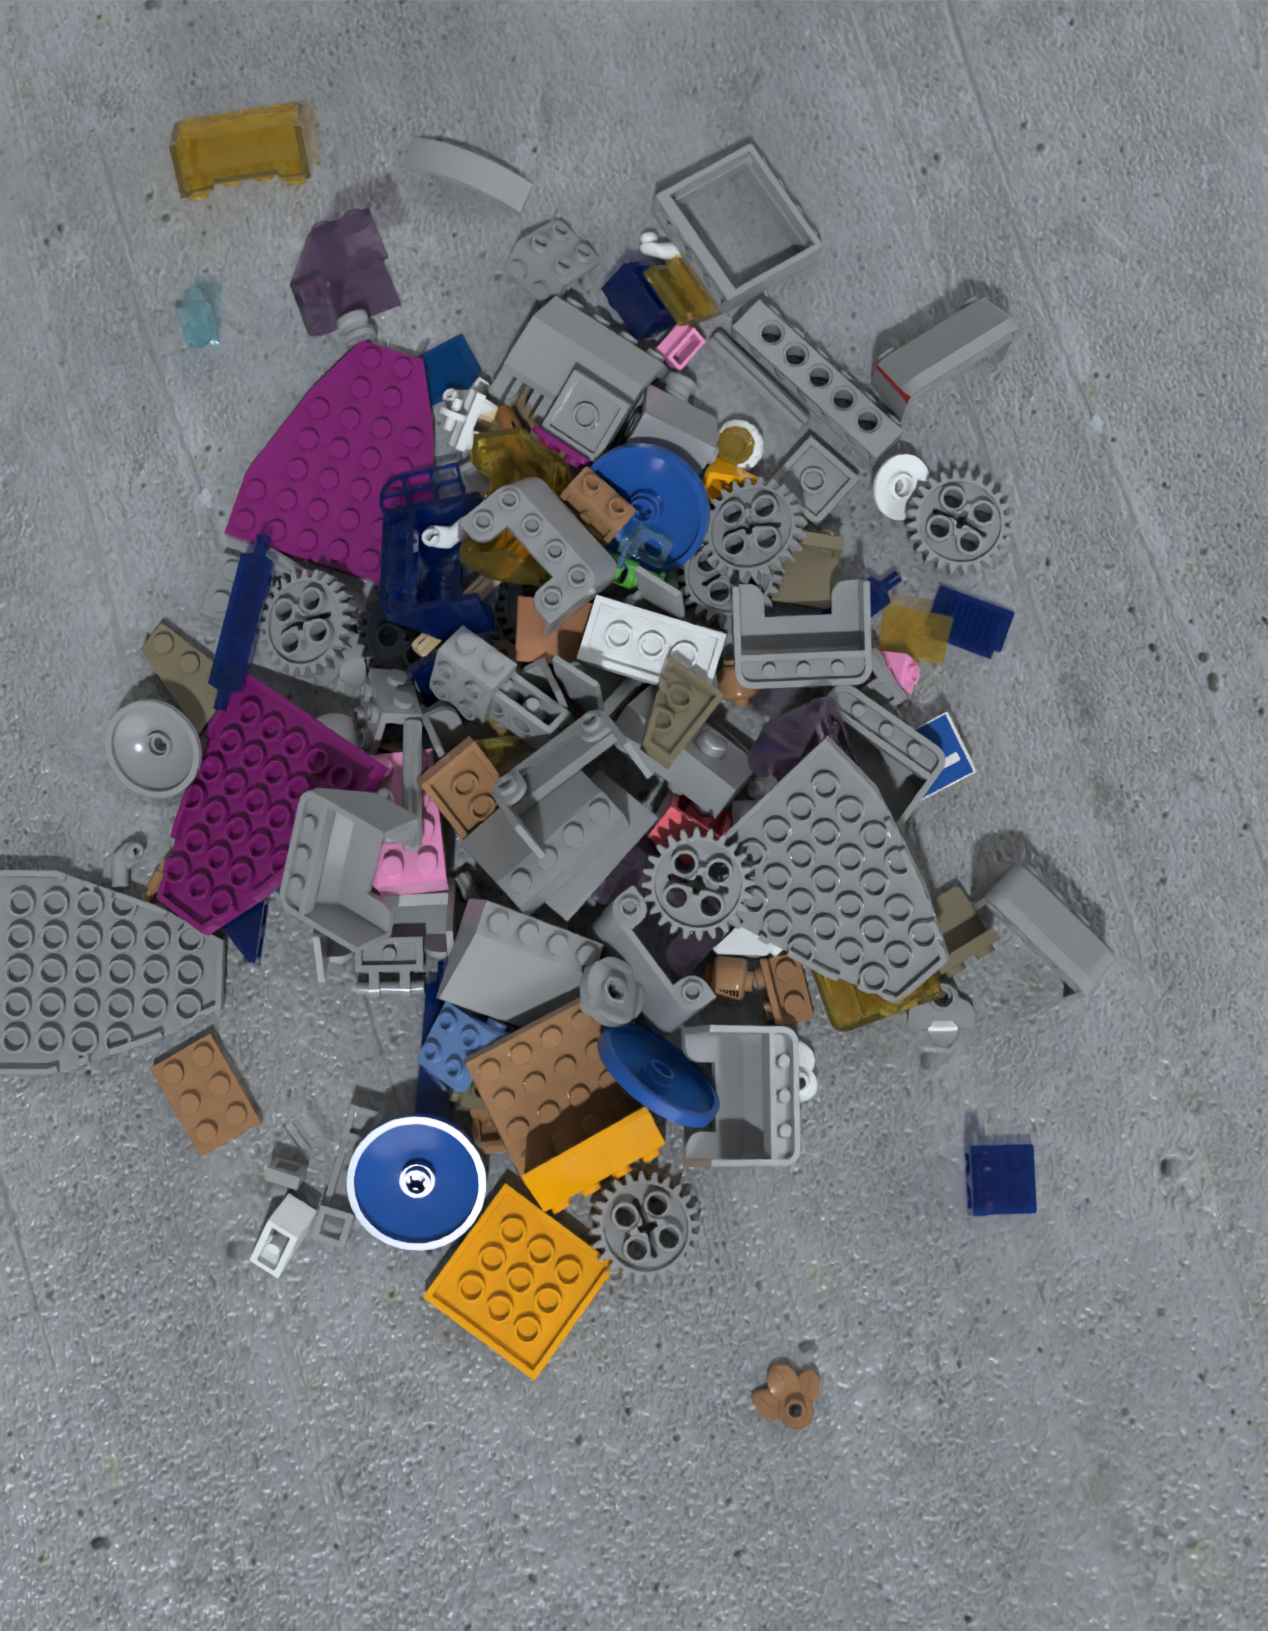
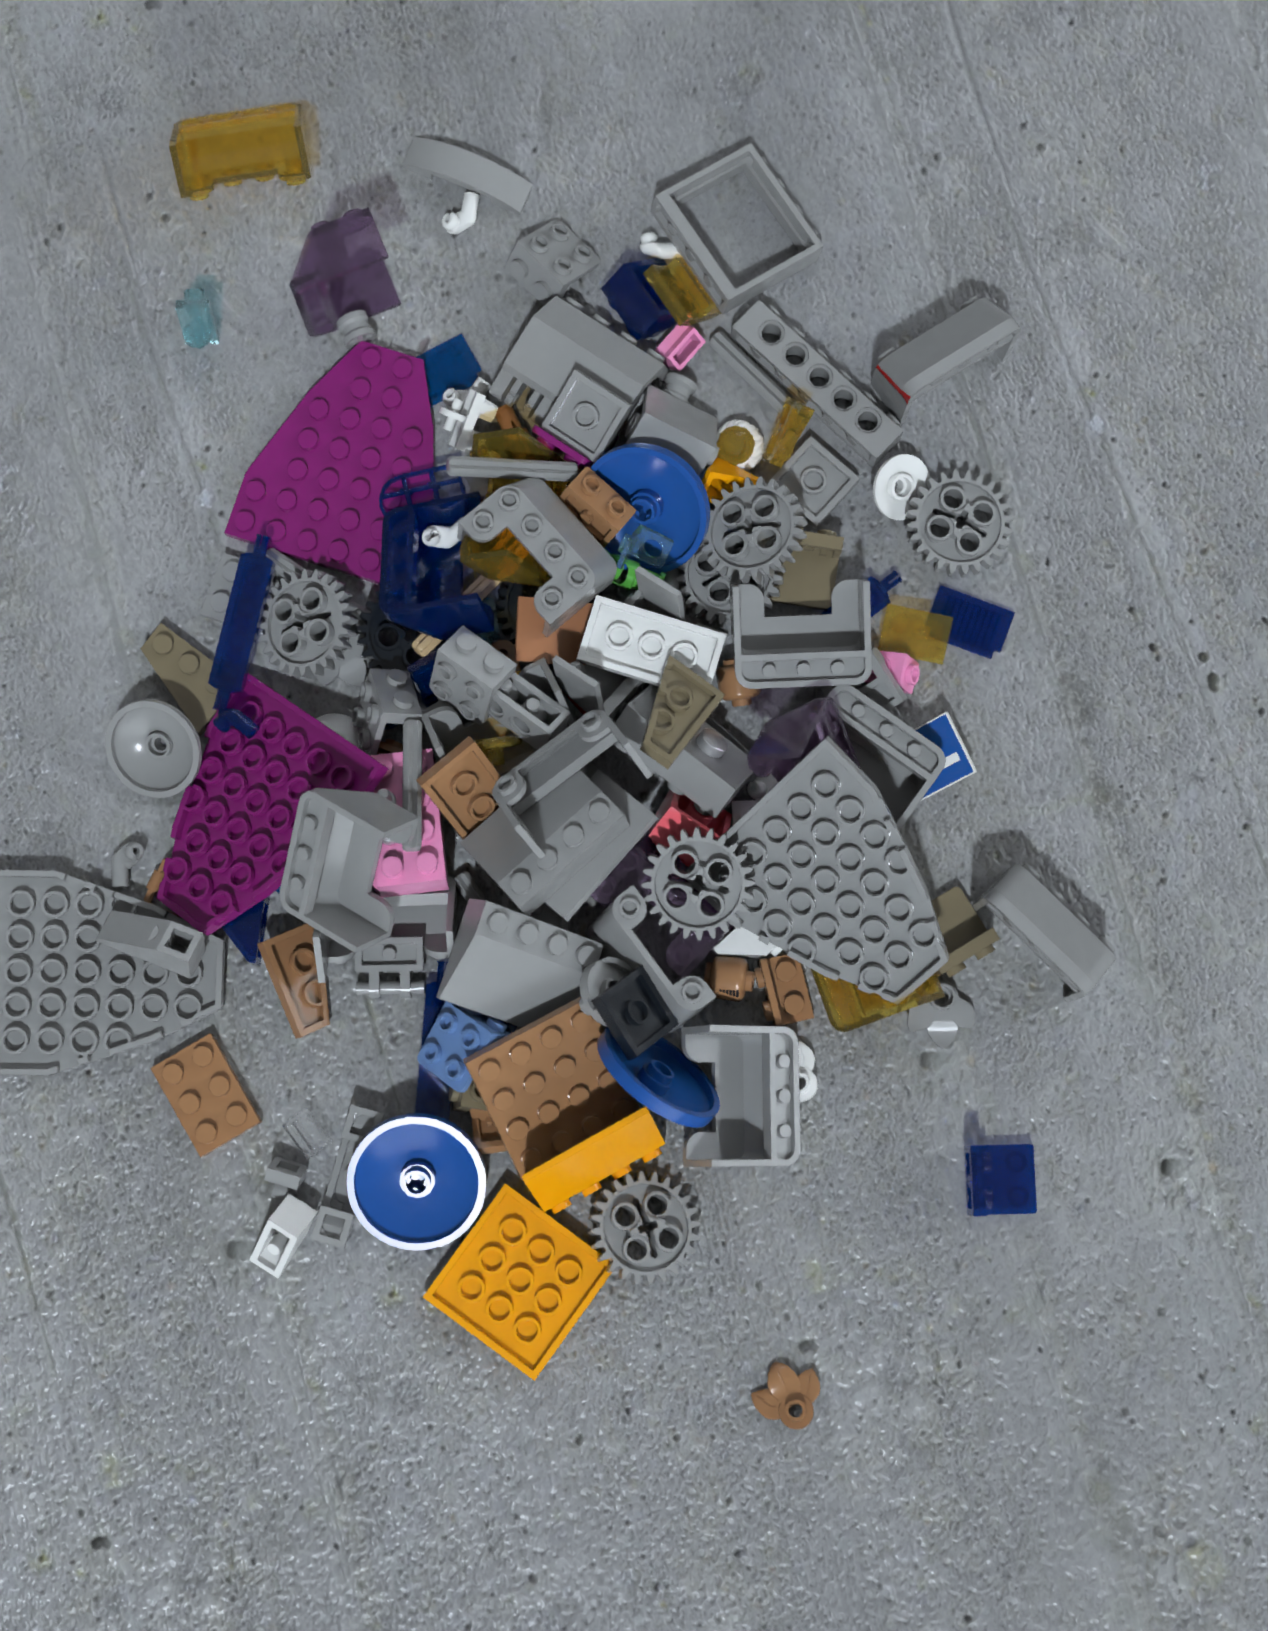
(154, 941): none -> light grey slope
(236, 718): none -> clear blue arm
(294, 975): none -> medium nougat wing
(462, 220): none -> white arm
(511, 468): none -> light grey axle
(635, 1012): none -> black plate
(787, 431): none -> clear yellow wing

